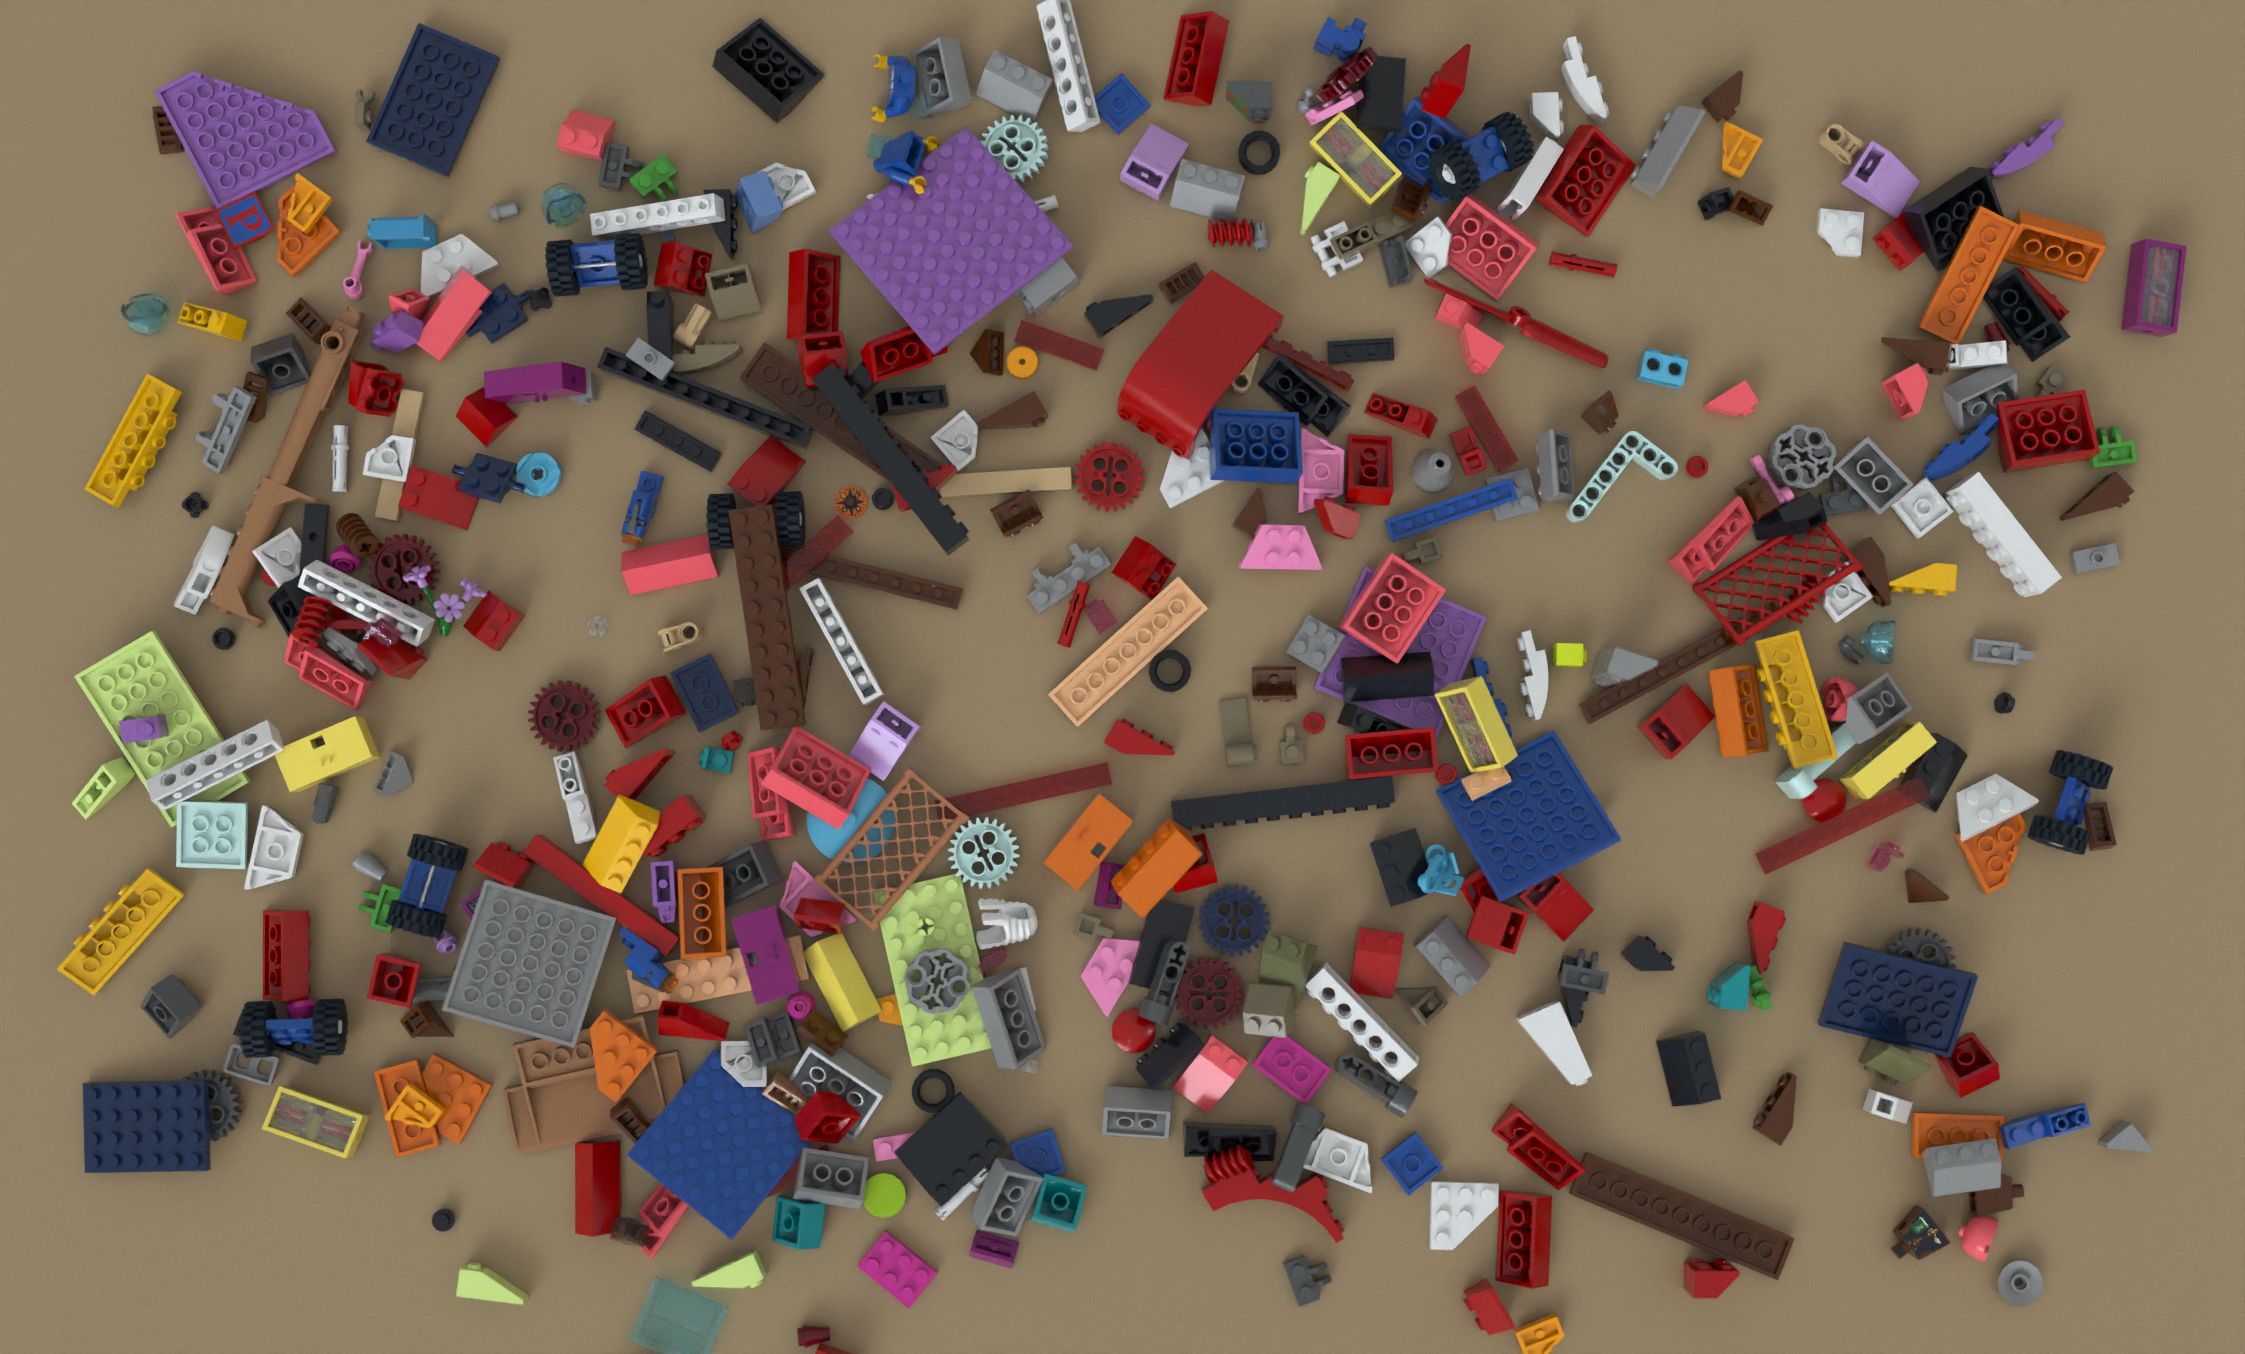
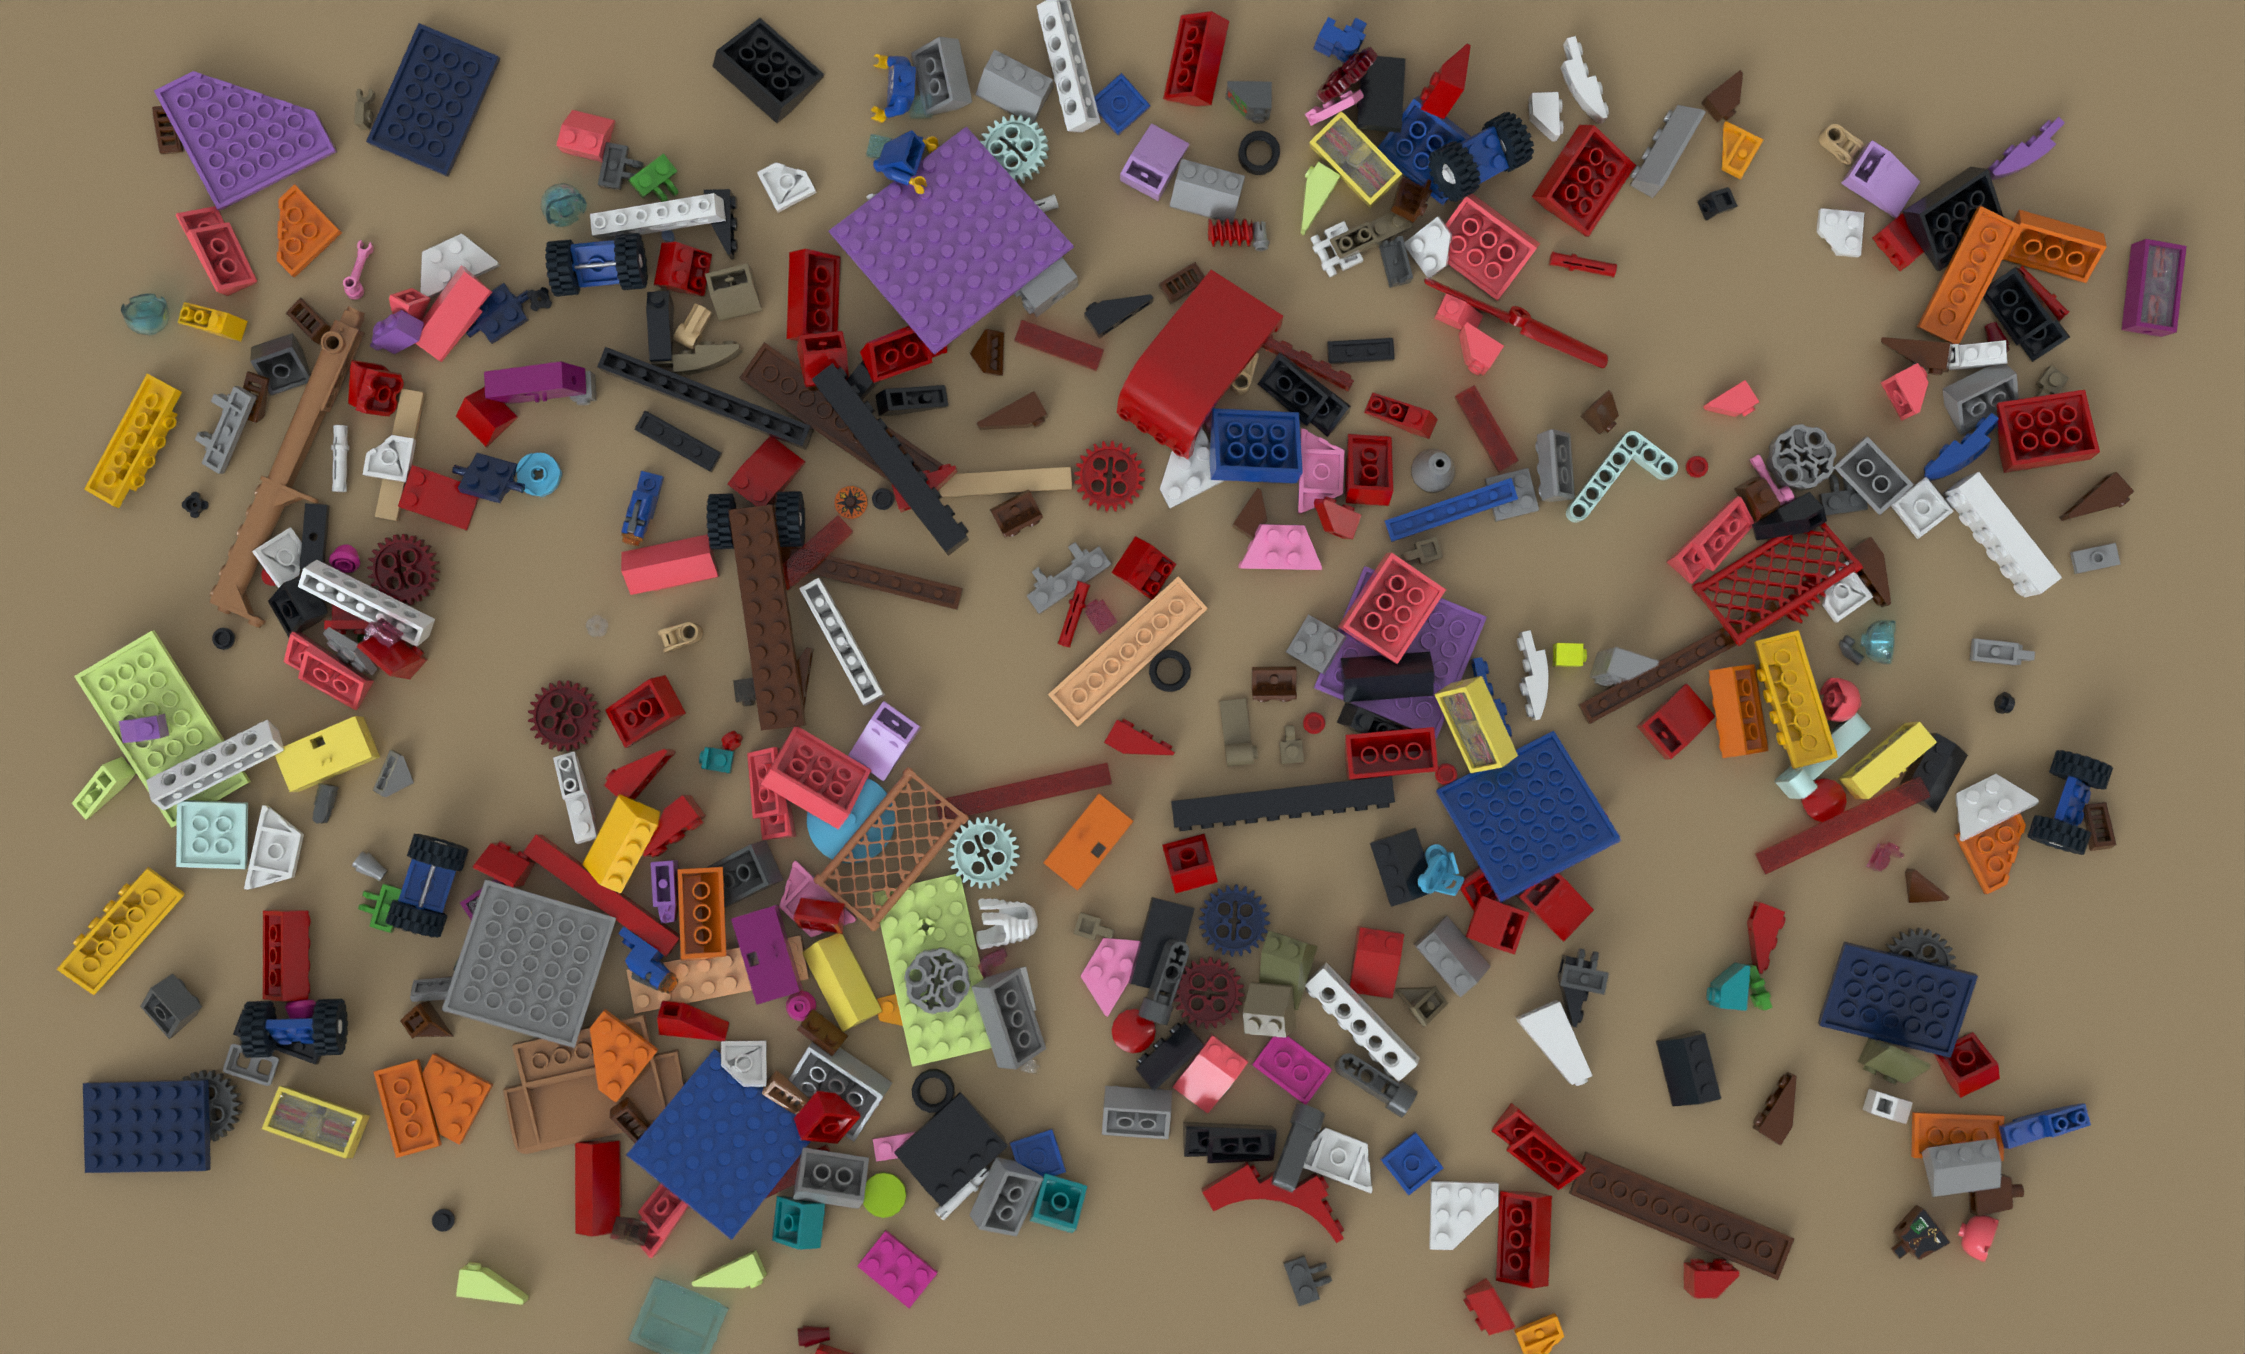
(204, 570): white slope -> none
(245, 220): piece -> none
(307, 204): light orange wing -> none
(310, 620): red piece -> none
(357, 535): reddish brown piece -> none
(394, 980): red slope -> none
(403, 232): dark azure window -> none
(415, 1108): light orange wing -> none
(447, 608): lavender plant -> none
(447, 943): lavender plate -> none
(493, 621): red slope -> none
(504, 210): light grey pin -> none
(650, 359): light grey plate -> none
(705, 692): dark blue plate -> none
(758, 201): medium blue slope -> none
(773, 1039): dark grey slope -> none
(958, 440): white plate -> none
(993, 1249): magenta slope -> none
(1022, 353): light orange piece -> none
(1105, 892): magenta slope -> none
(1156, 867): orange slope -> none
(1228, 1164): red piece -> none
(1303, 106): light grey hinge -> none
(1467, 451): red slope -> none
(1485, 782): light nougat plate -> none
(1529, 180): white slope -> none
(1645, 957): black slope -> none
(1661, 375): medium azure brick -> none
(1750, 207): reddish brown slope -> none
(1875, 708): light grey slope -> none
(1934, 578): yellow slope -> none
(2030, 1282): light grey dish -> none
(2114, 453): bright green hinge -> none
(2125, 1137): light grey slope -> none

